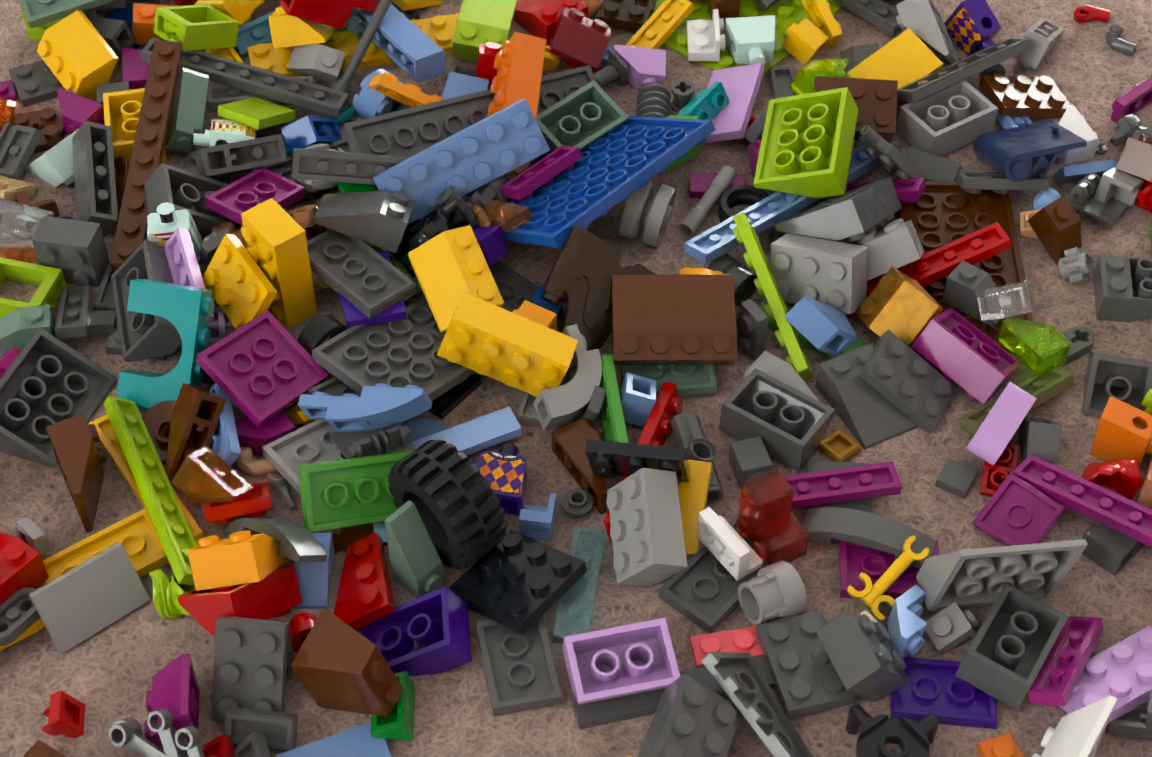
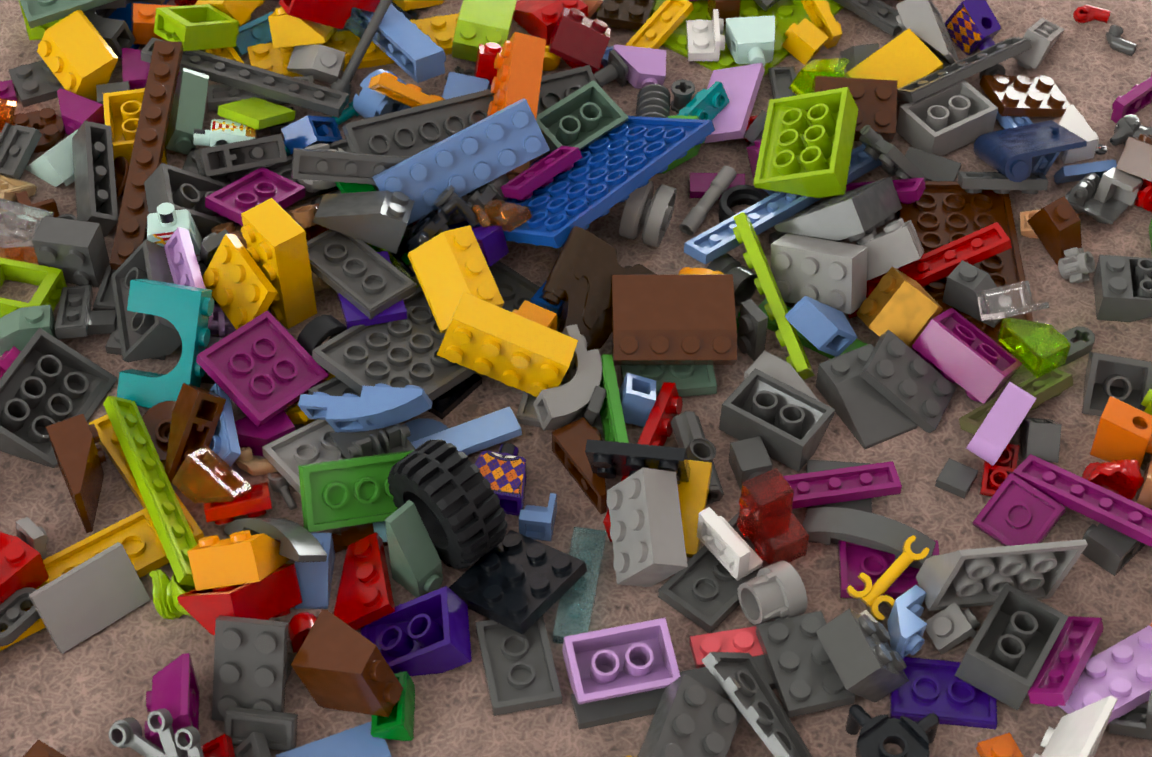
(64, 716): red tile -> none
(580, 509): dark grey plate -> none
(839, 447): pearl gold tile -> none
(1044, 198): light blue plate -> none

